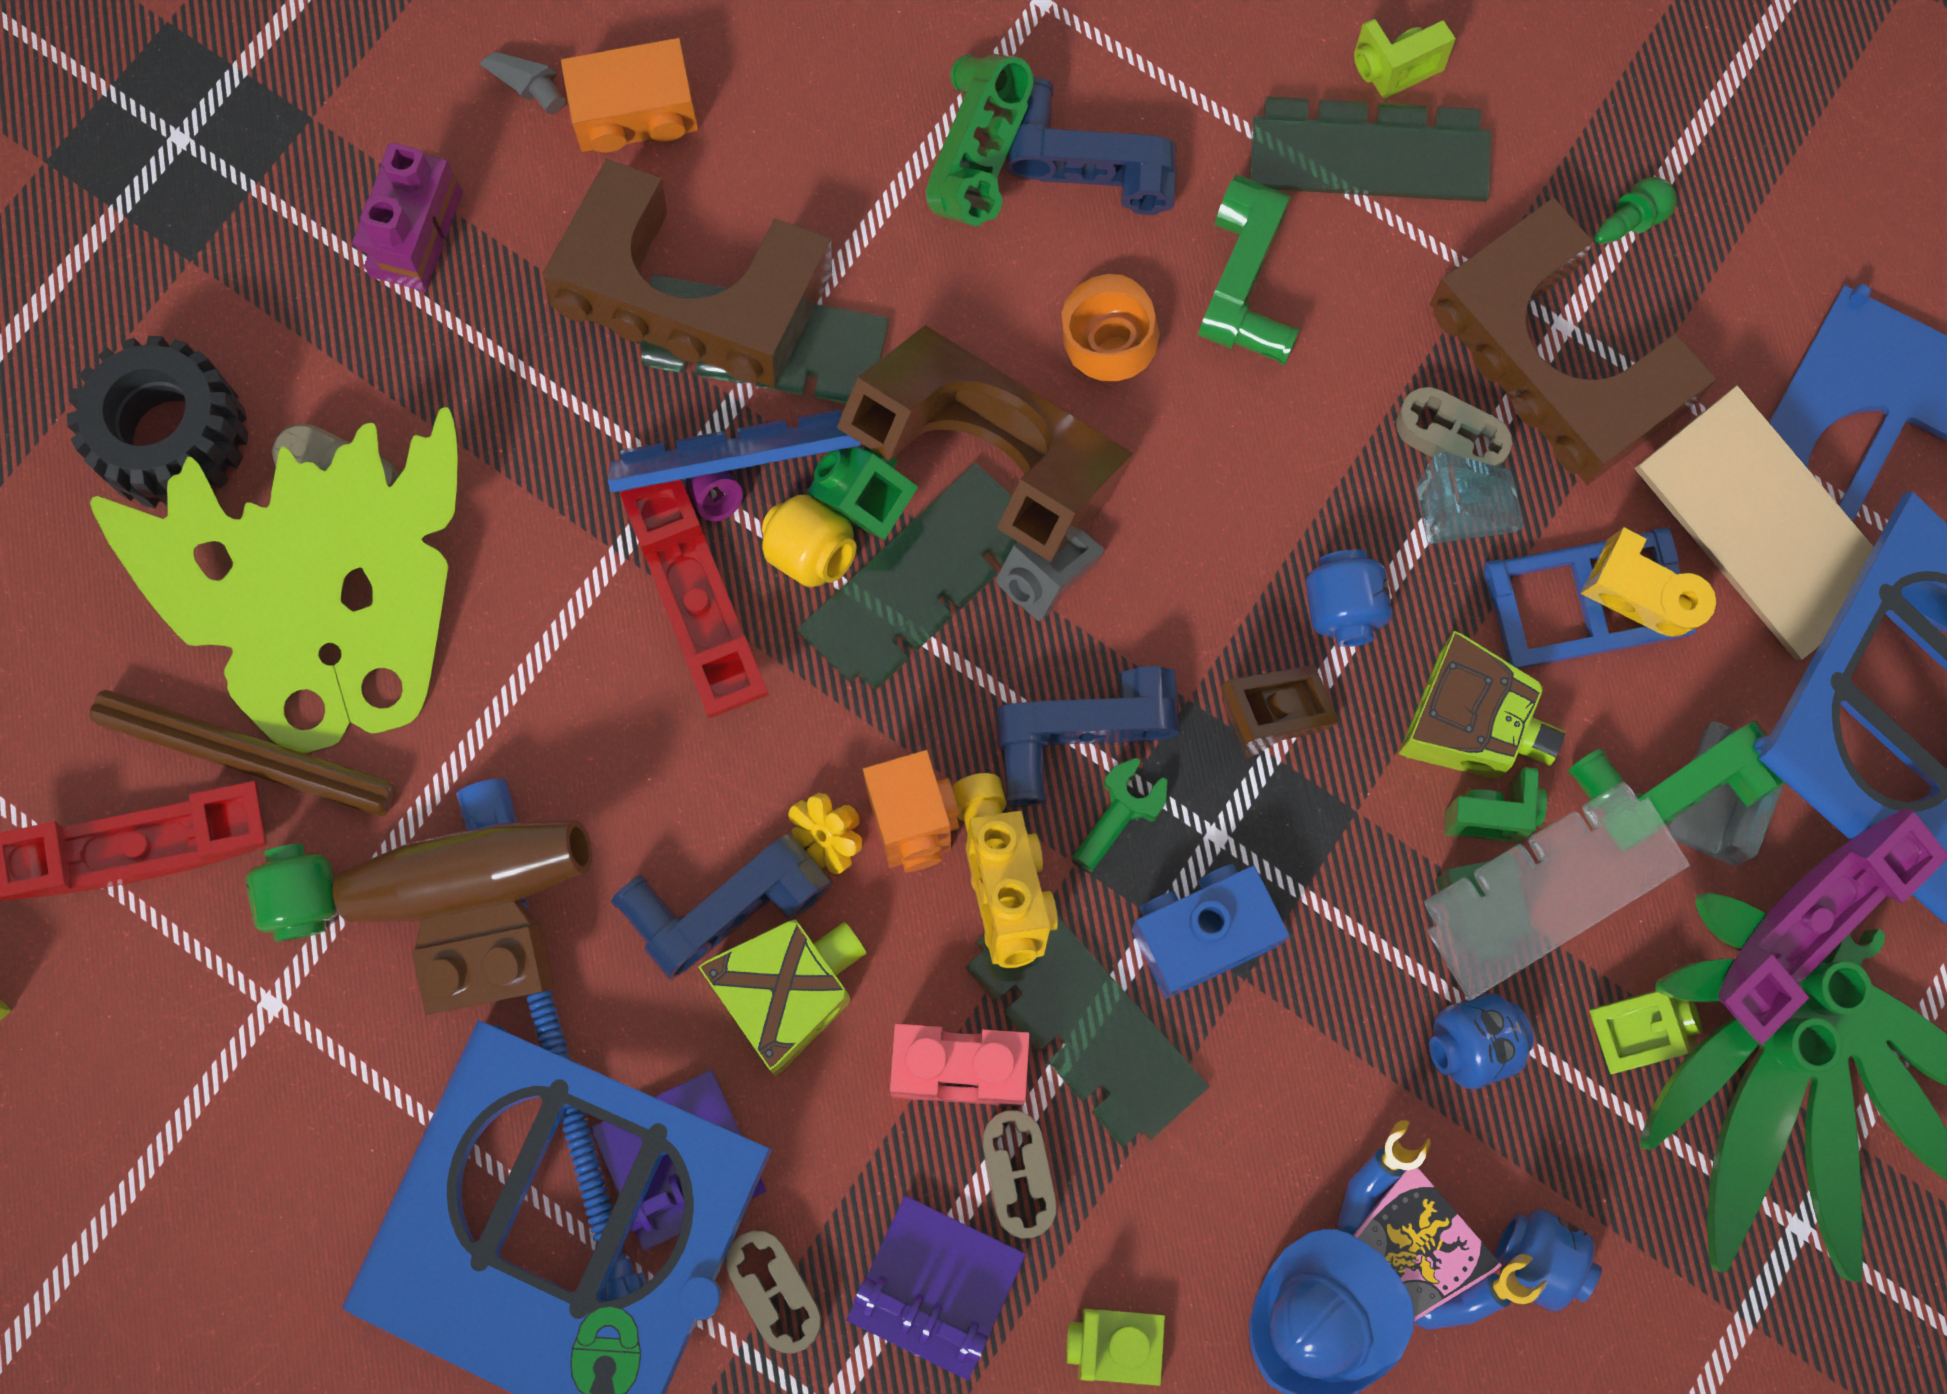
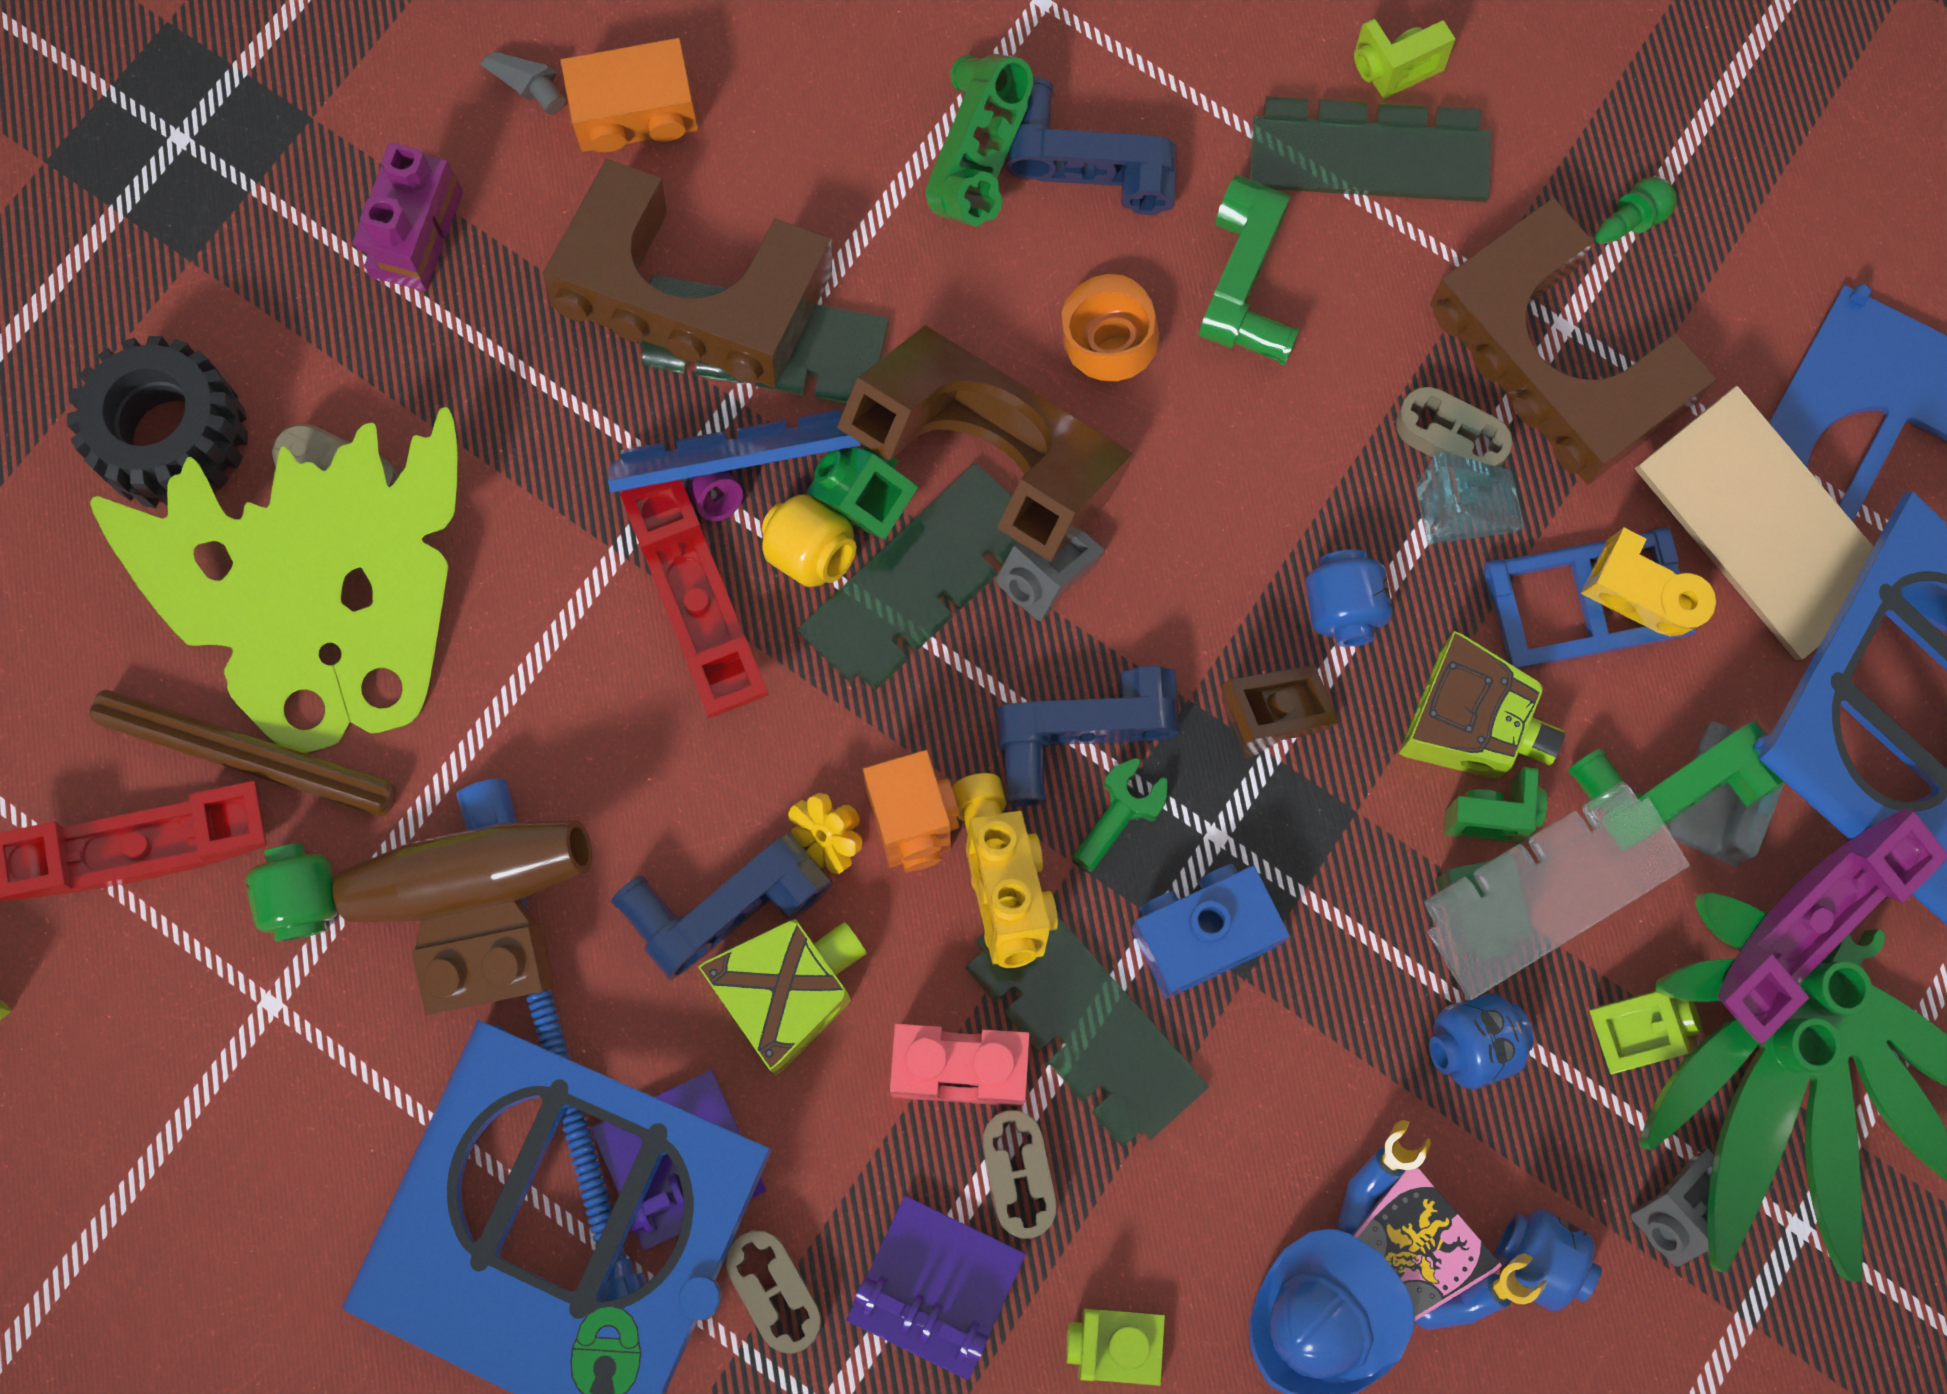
(1679, 1214): none -> dark grey bracket

